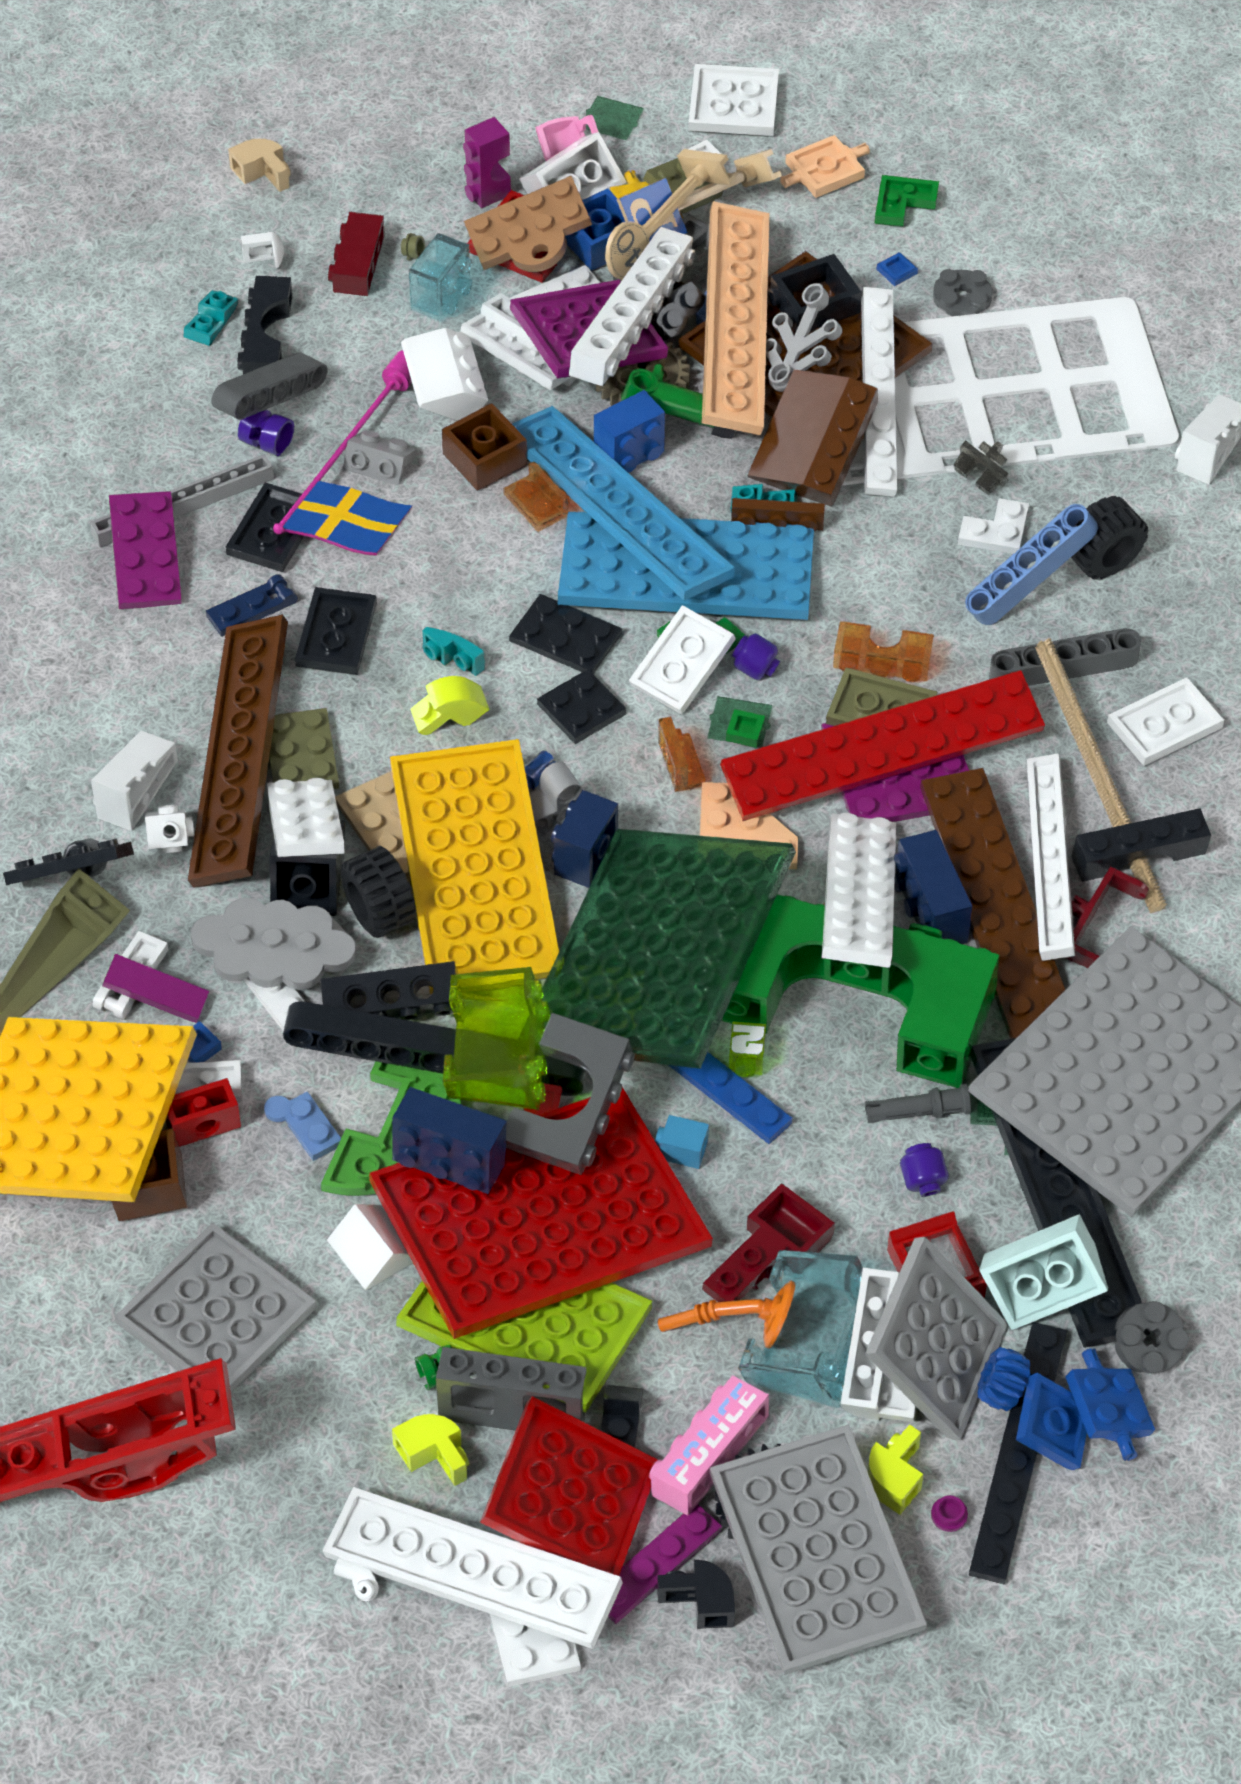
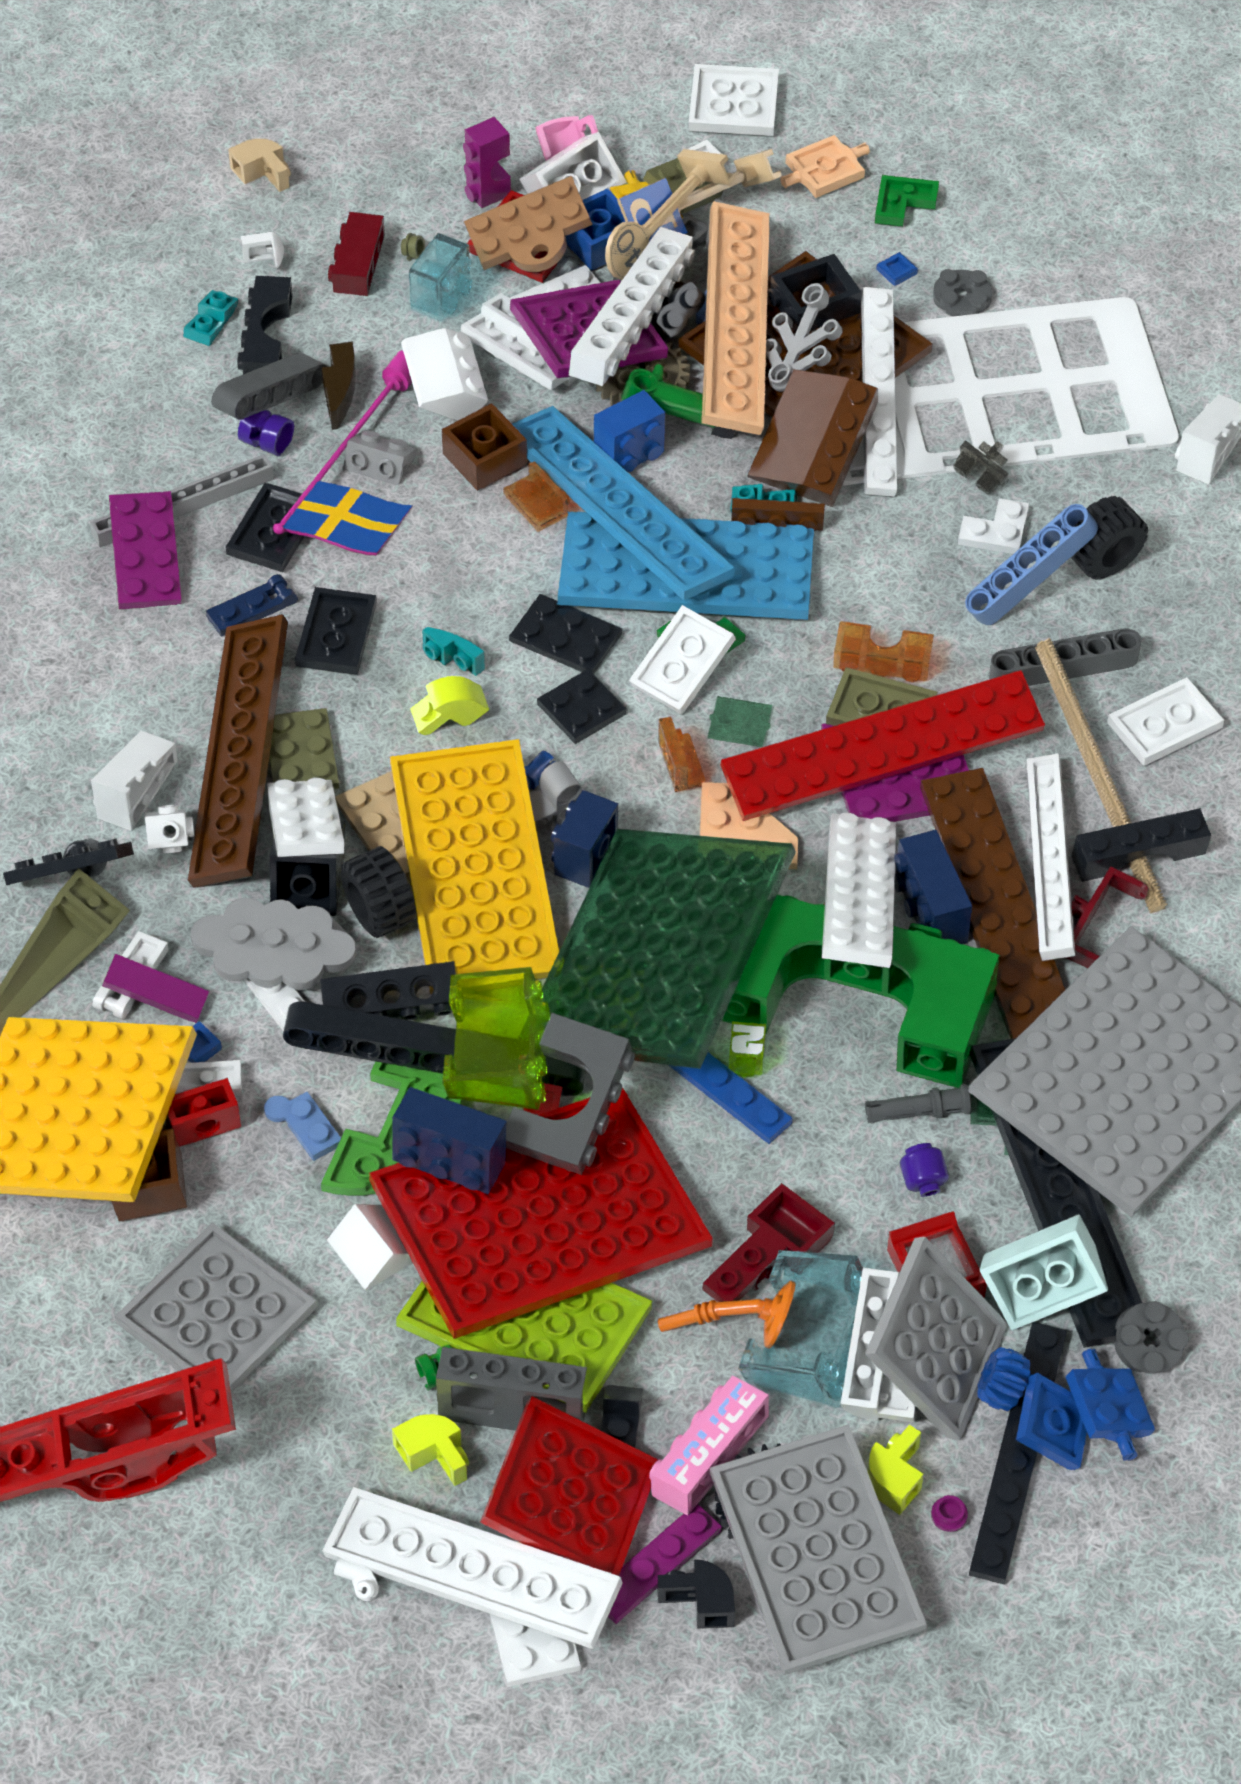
(339, 381): none -> dark brown slope
(614, 117): clear green piece -> none
(683, 1141): dark azure brick -> none
(745, 728): green plate -> none
(756, 656): dark purple head -> none

